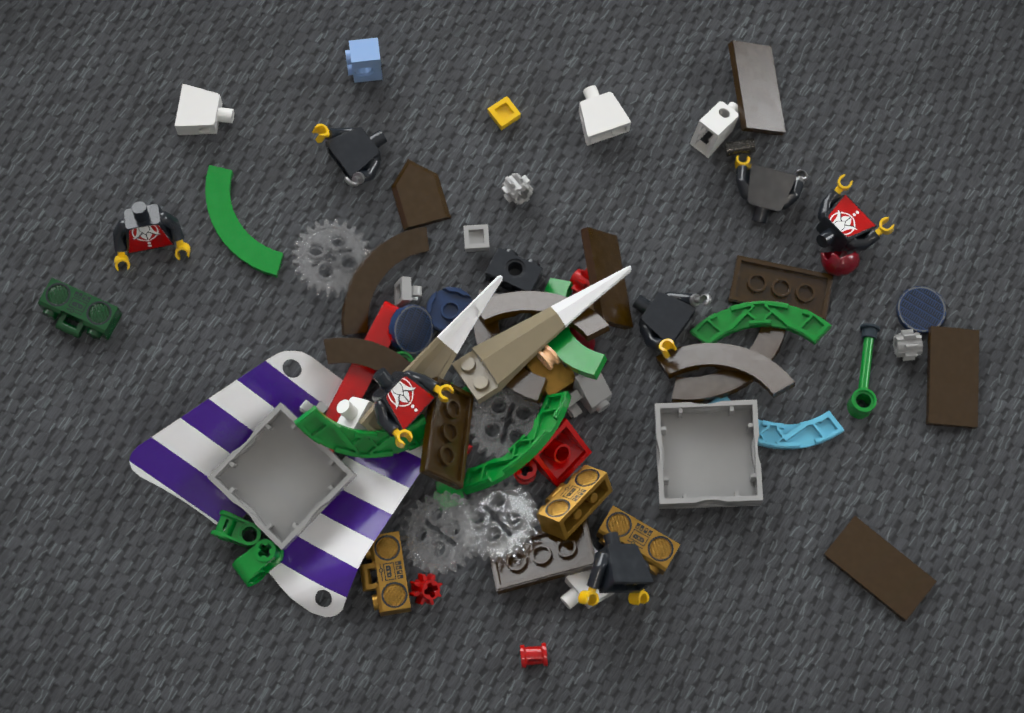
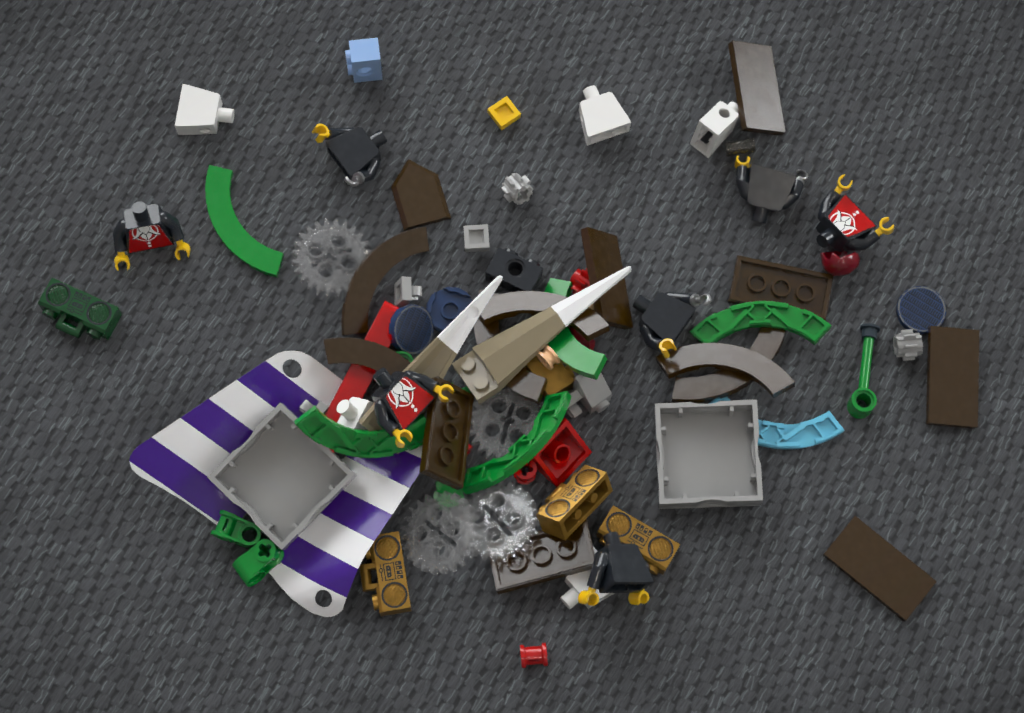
(425, 589): red gear -> none

